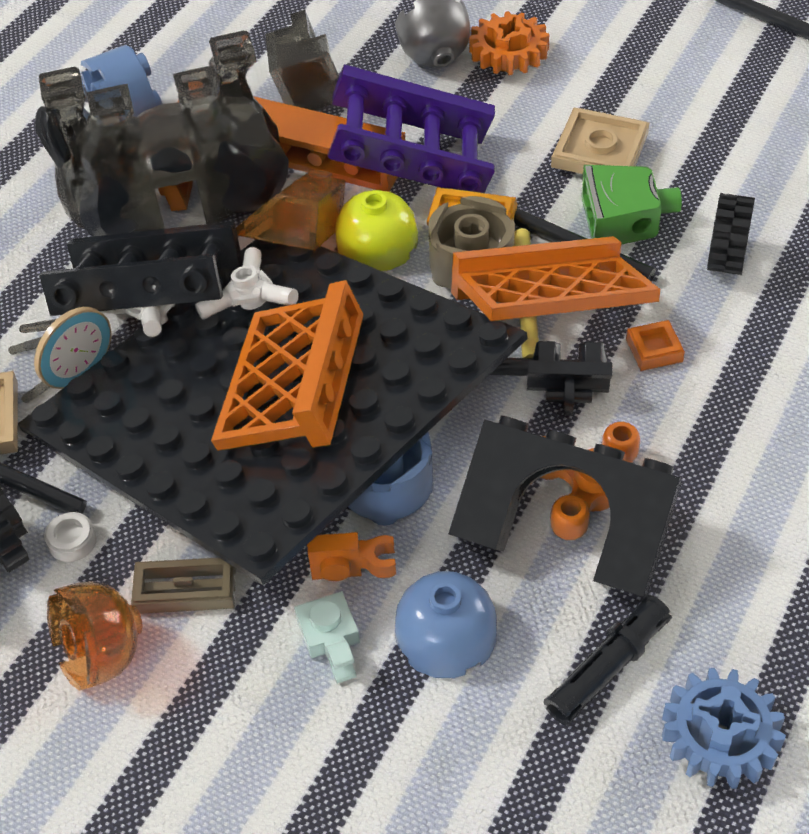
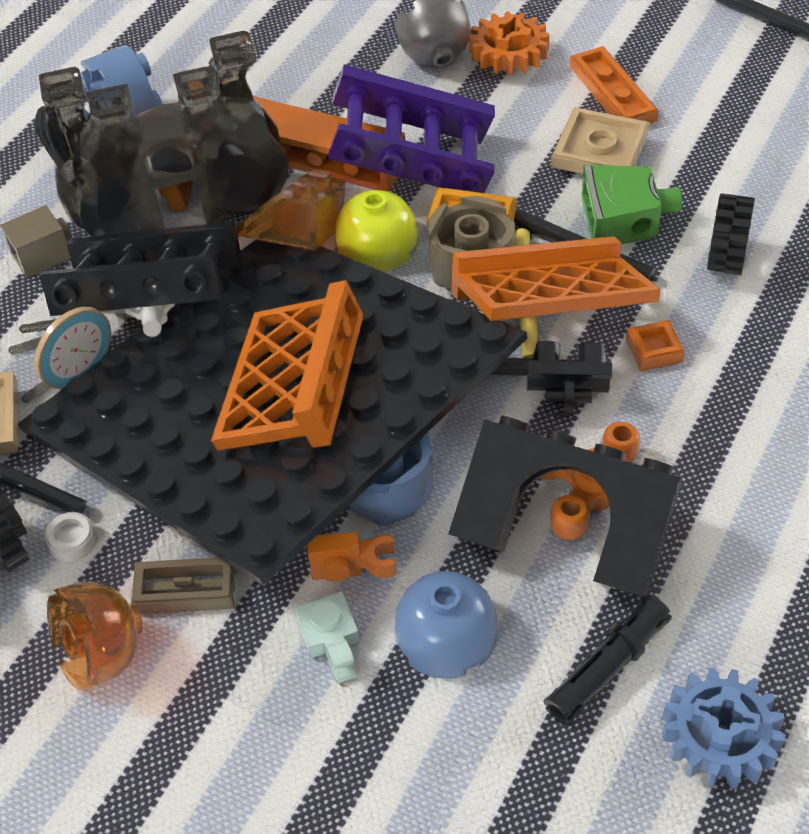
(37, 240): none -> dark tan brick
(248, 288): white piece -> none
(301, 64): clear smoke plate -> none
(612, 85): none -> orange tile

